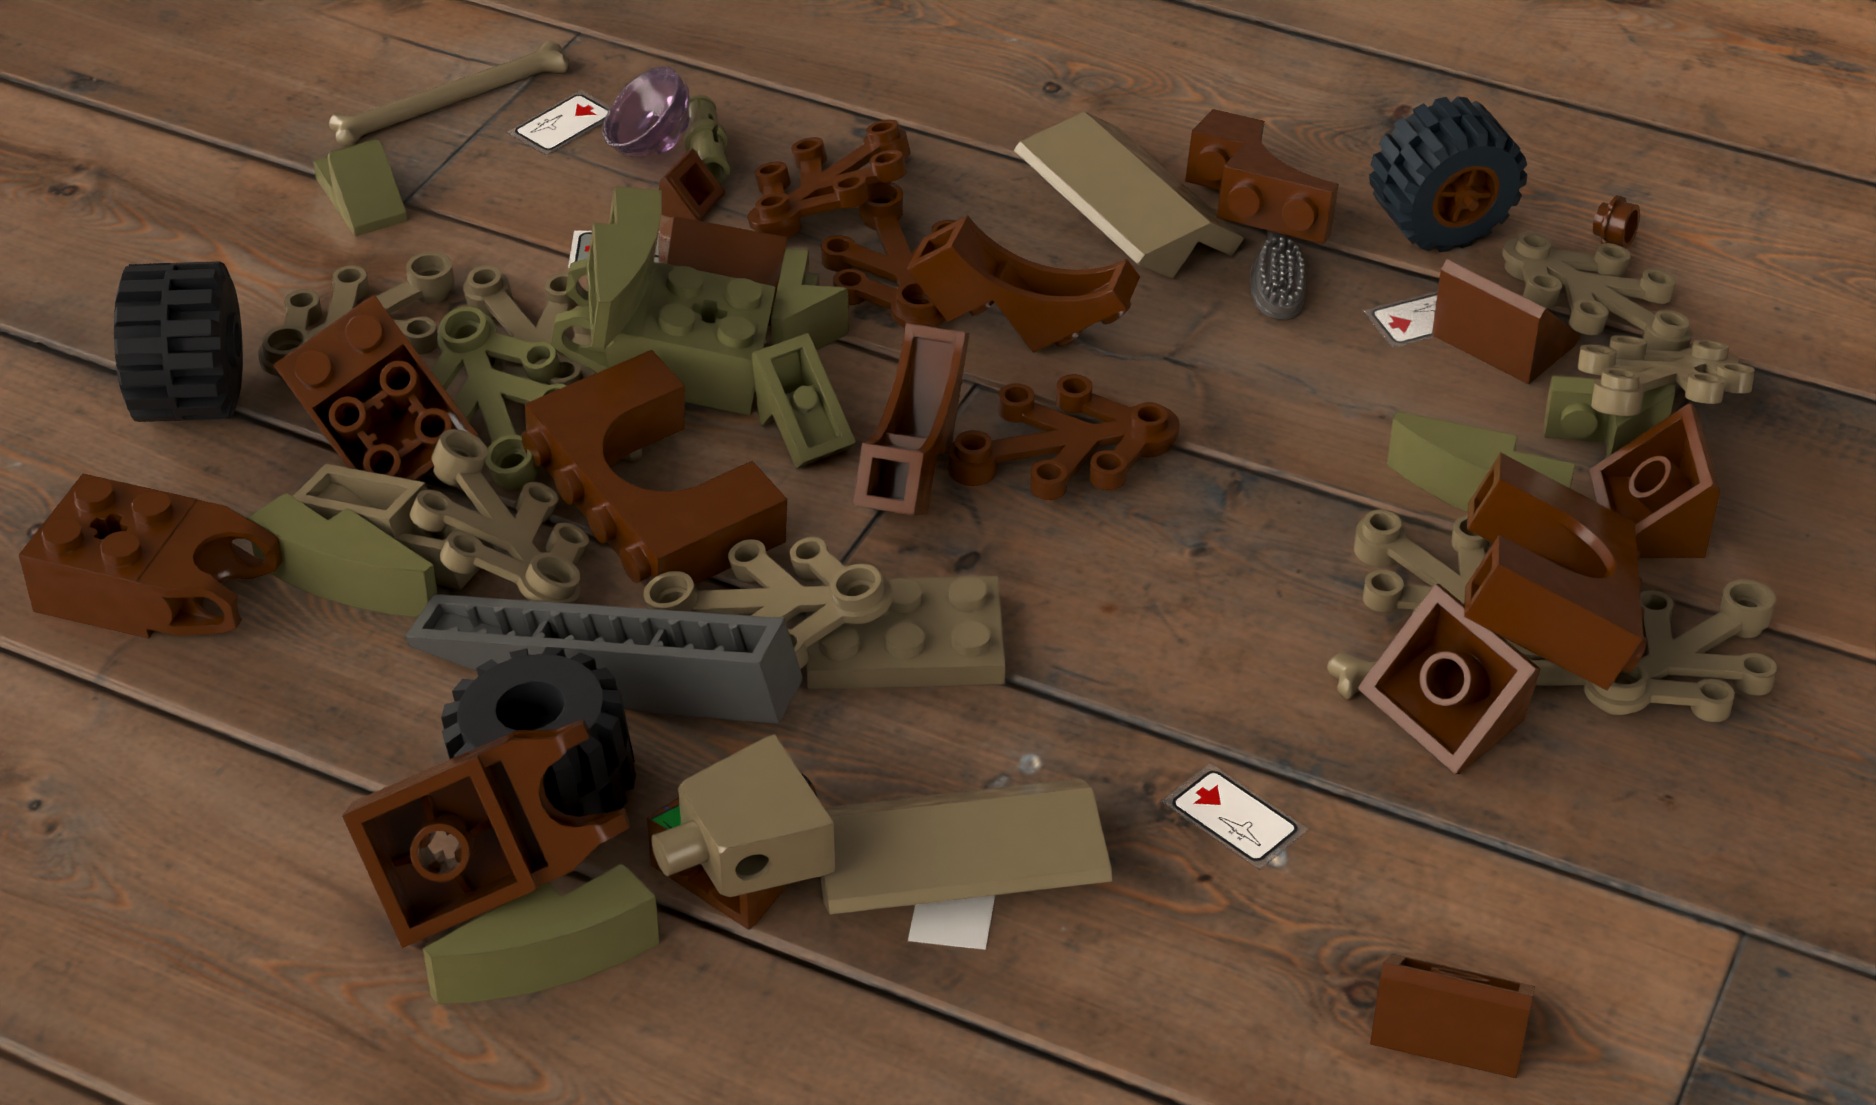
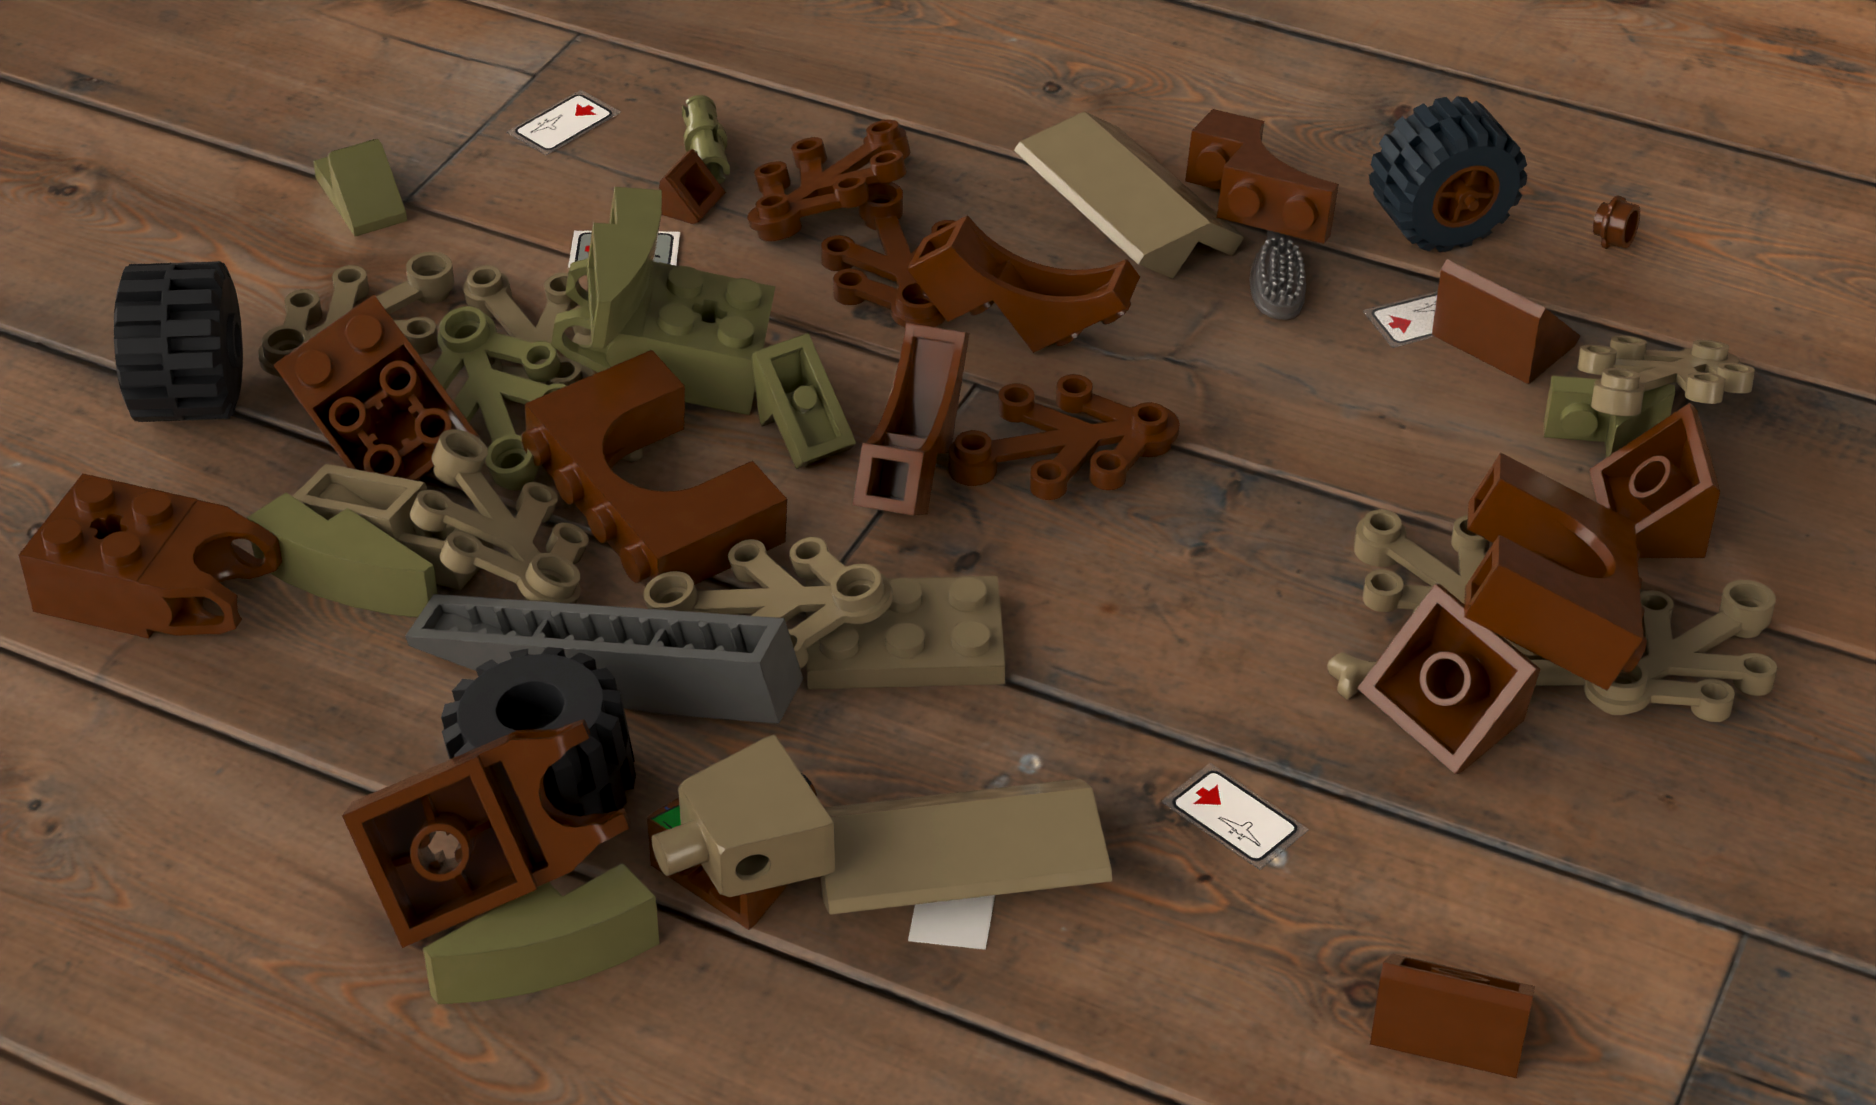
(352, 128): dark tan piece -> none
(648, 114): piece -> none
(723, 250): reddish brown slope -> none
(805, 306): olive slope -> none
(1455, 457): olive slope -> none
(1591, 295): dark tan plant -> none

